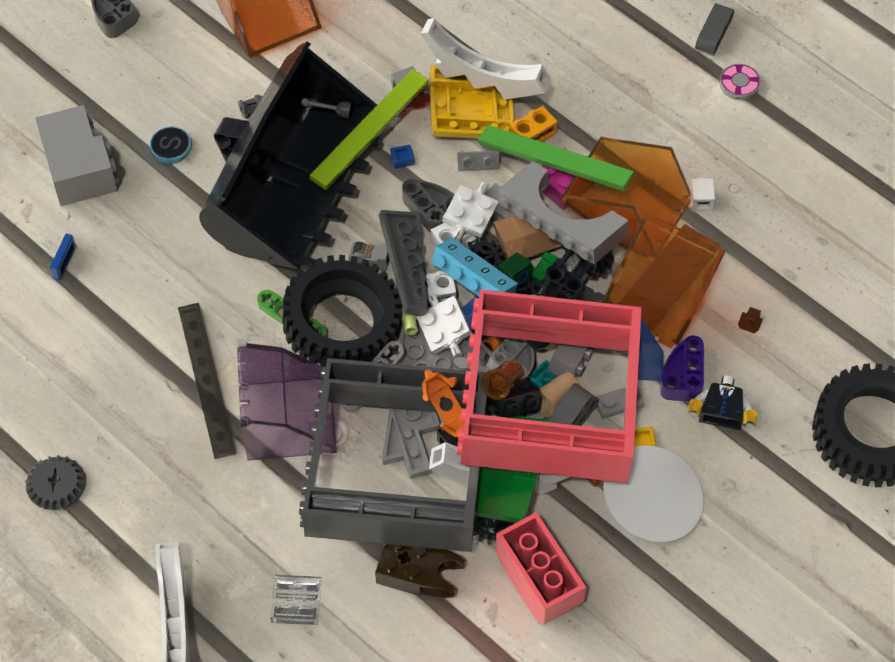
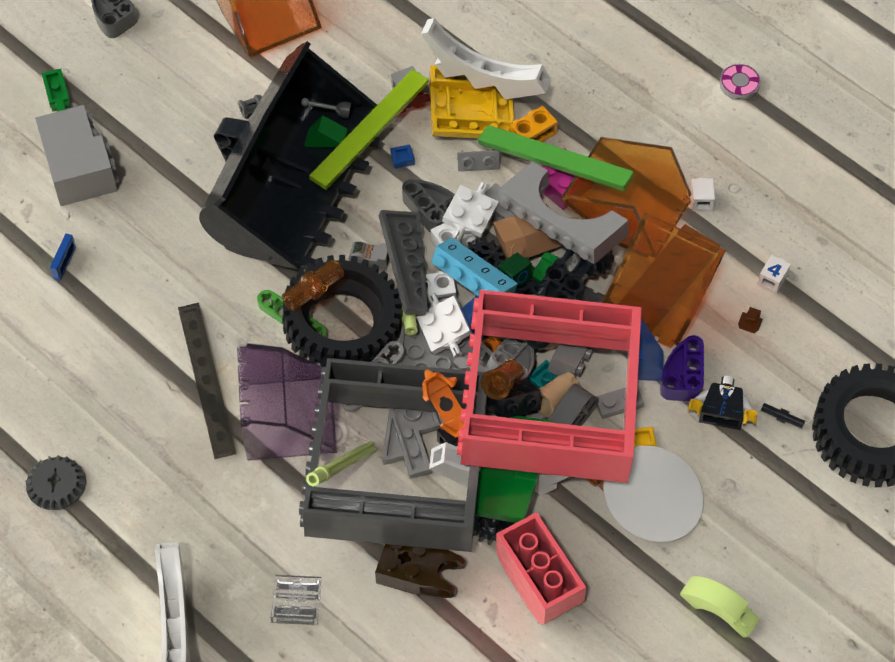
(56, 90): none -> green hinge
(170, 144): black tile -> none
(312, 285): none -> clear orange piece
(324, 472): none -> yellowish green axle
(325, 133): none -> green slope
(714, 28): dark grey beam -> none
(722, 601): none -> yellowish green arch
(773, 274): none -> white brick
(783, 415): none -> black bar

